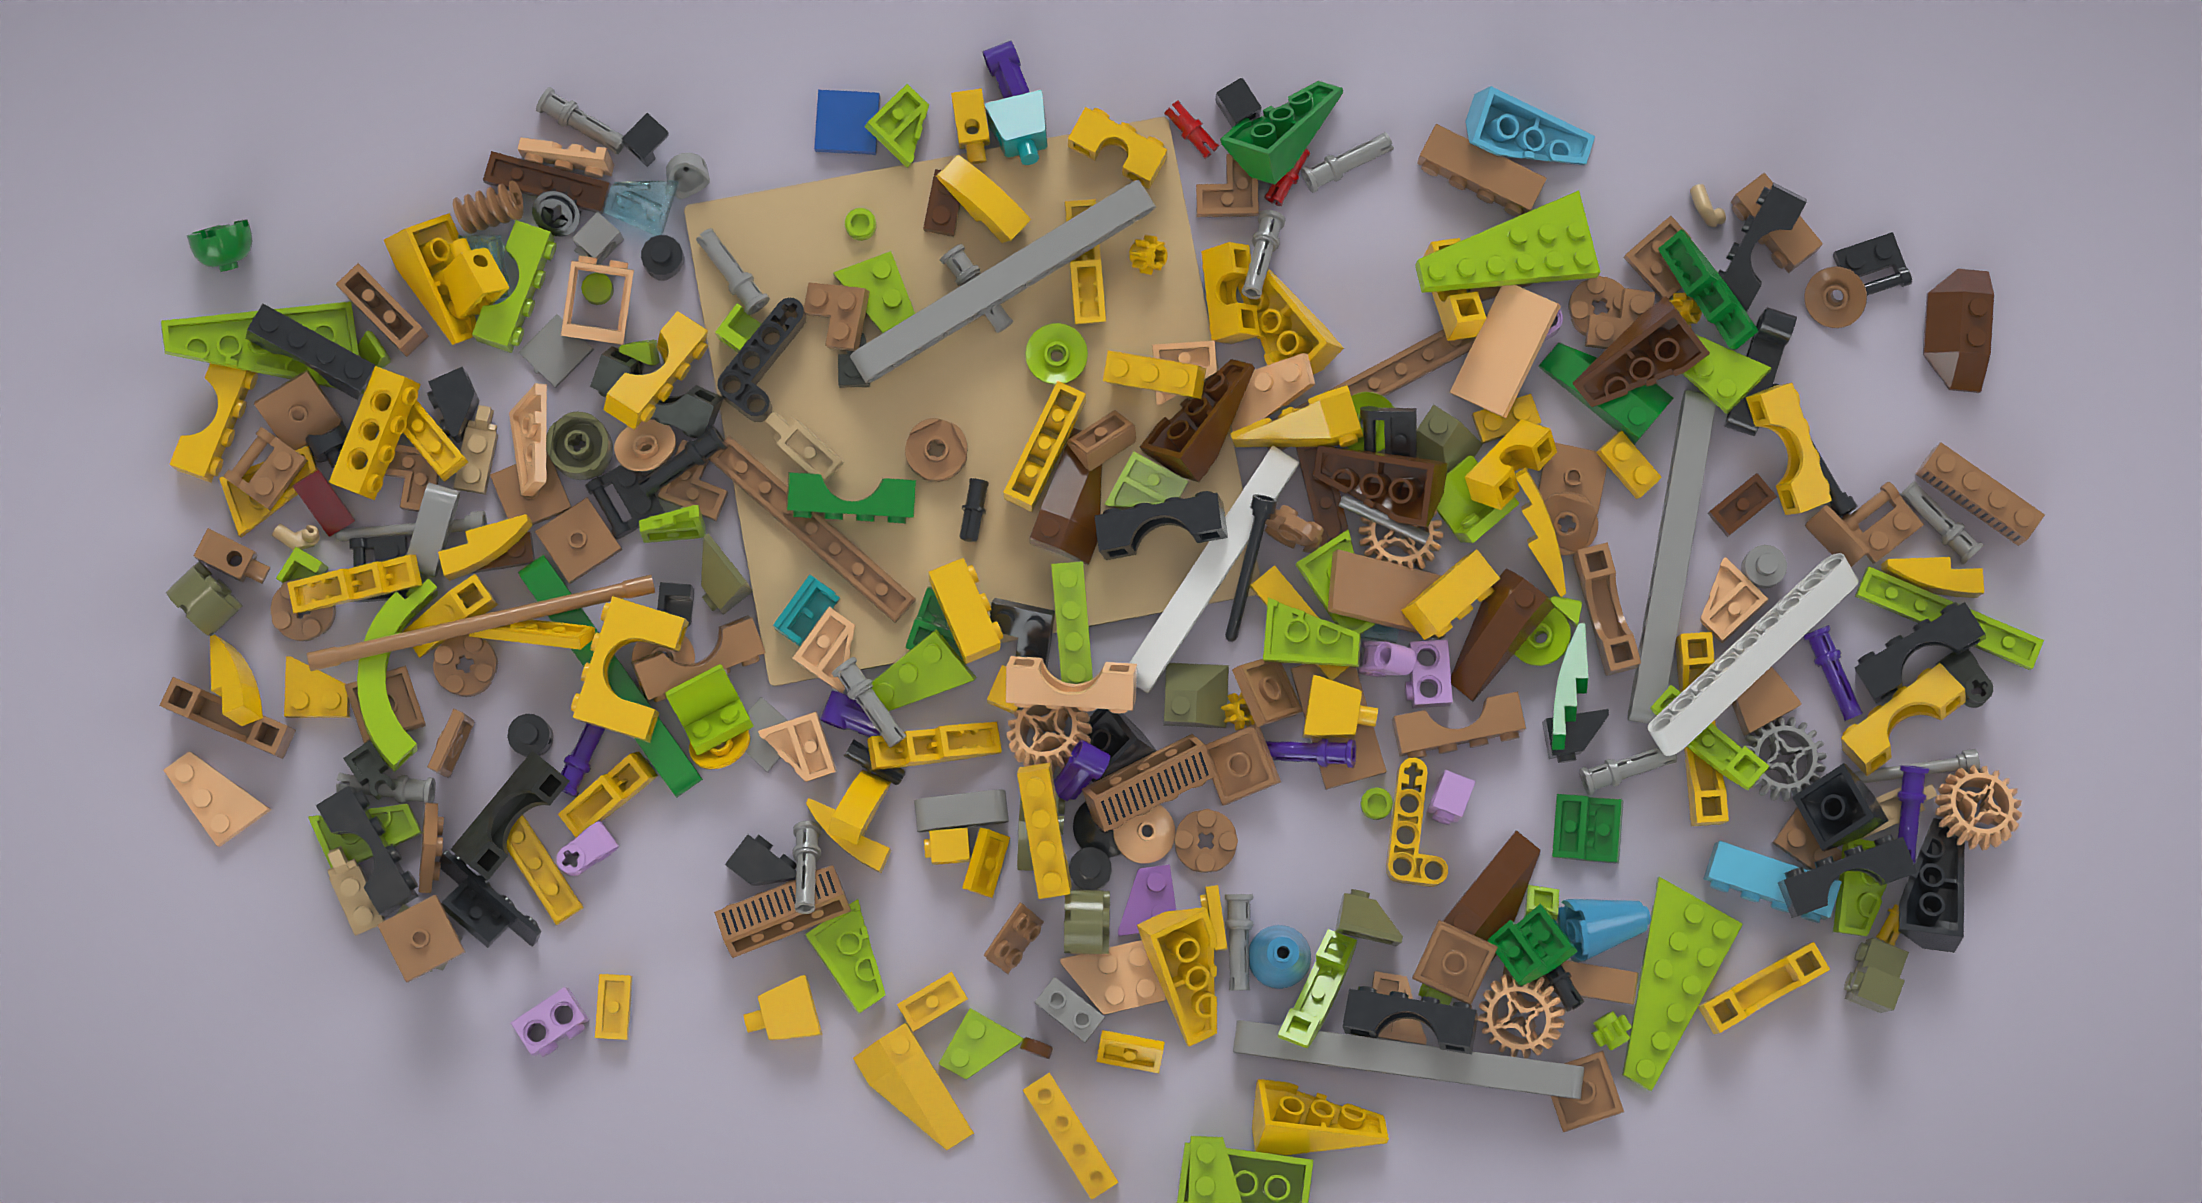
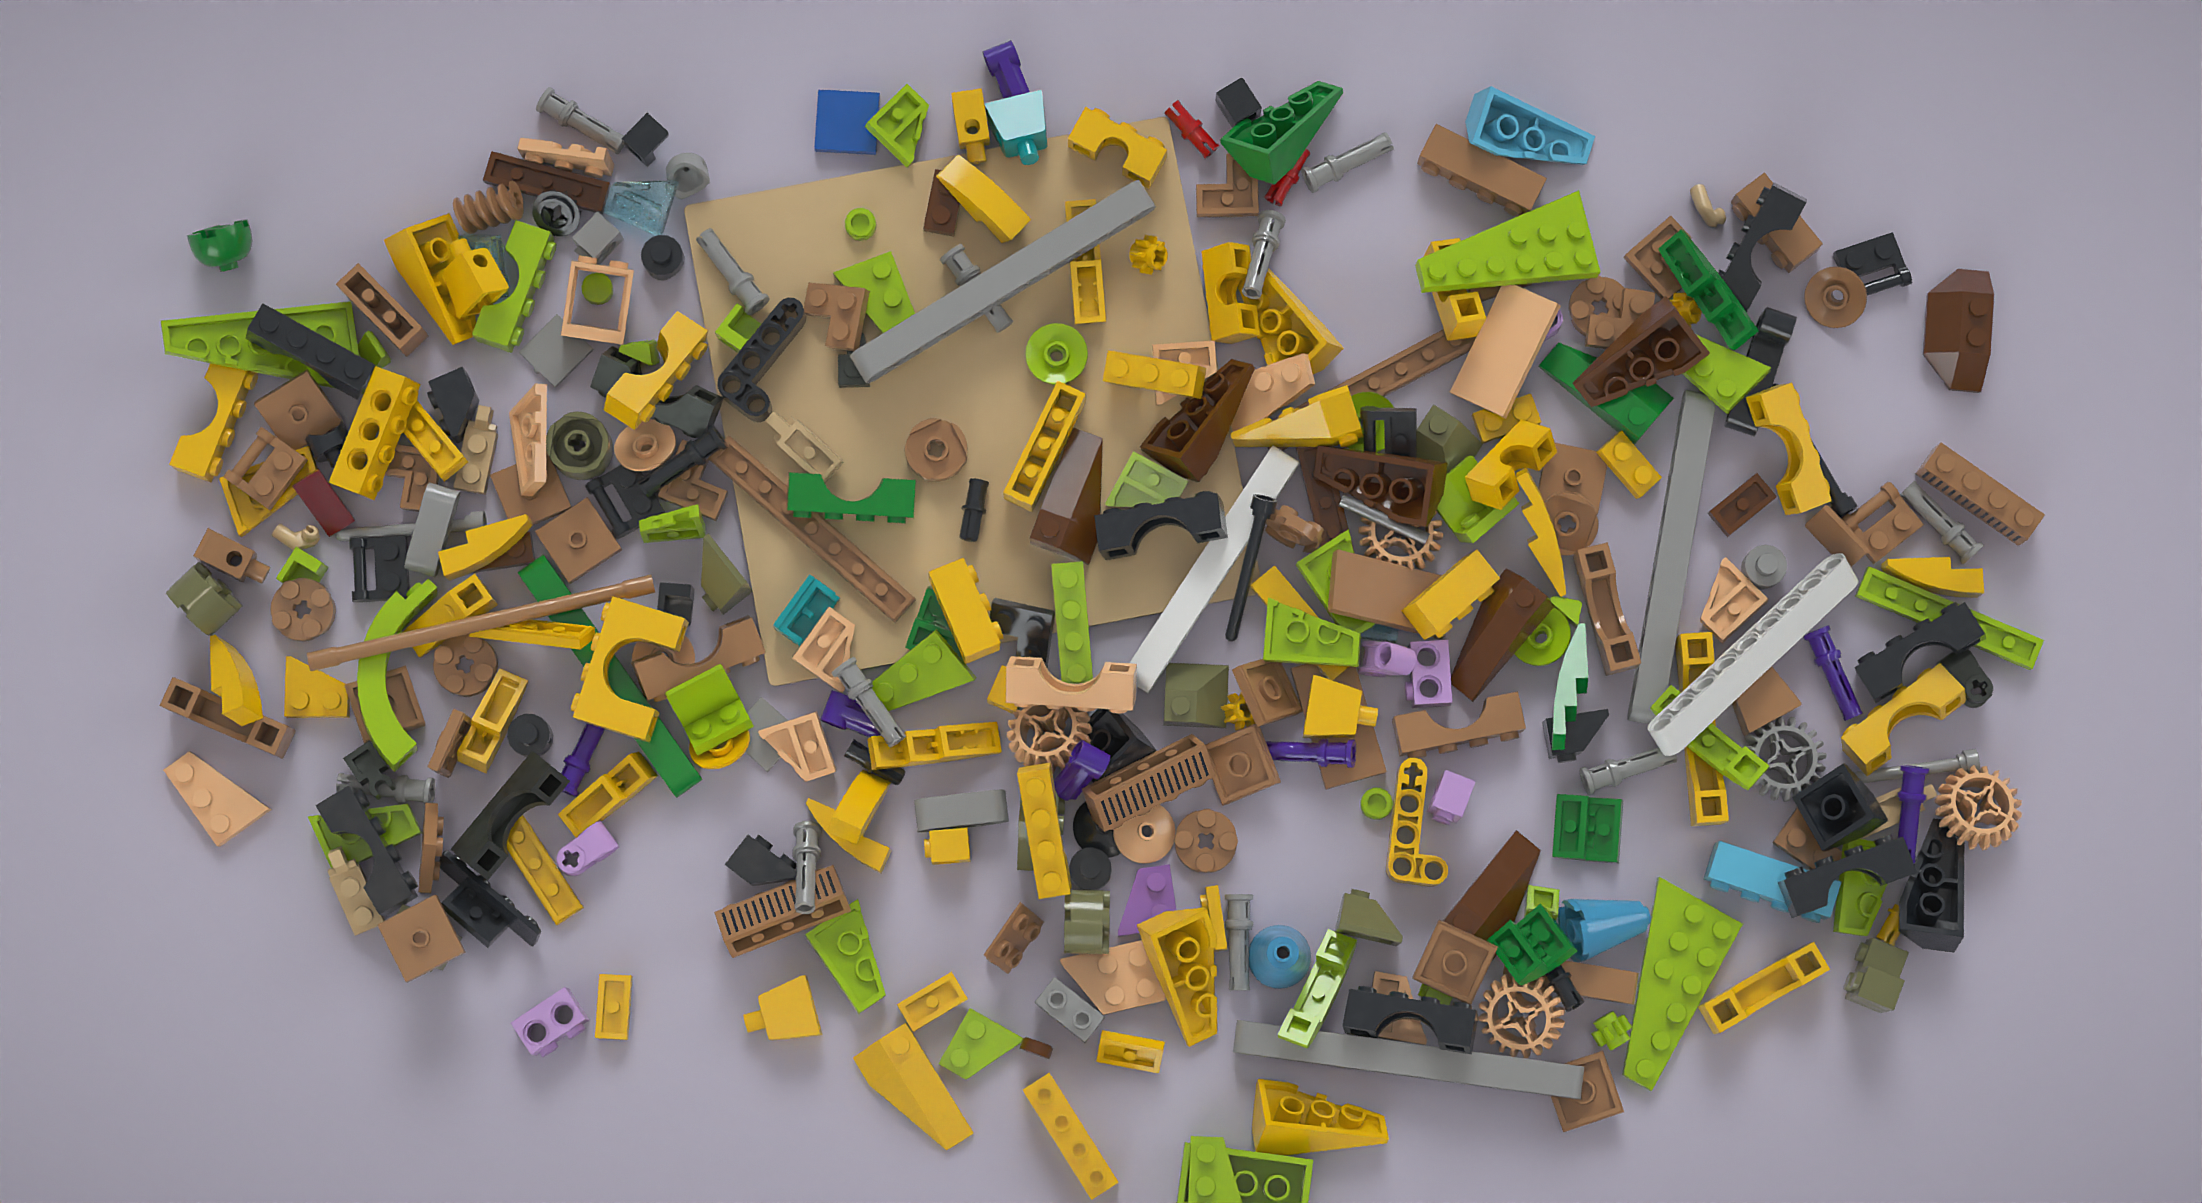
(354, 584): yellow slope -> none
(492, 721): none -> yellow slope
(986, 862): yellow plate -> none
(1103, 440): medium nougat slope -> none

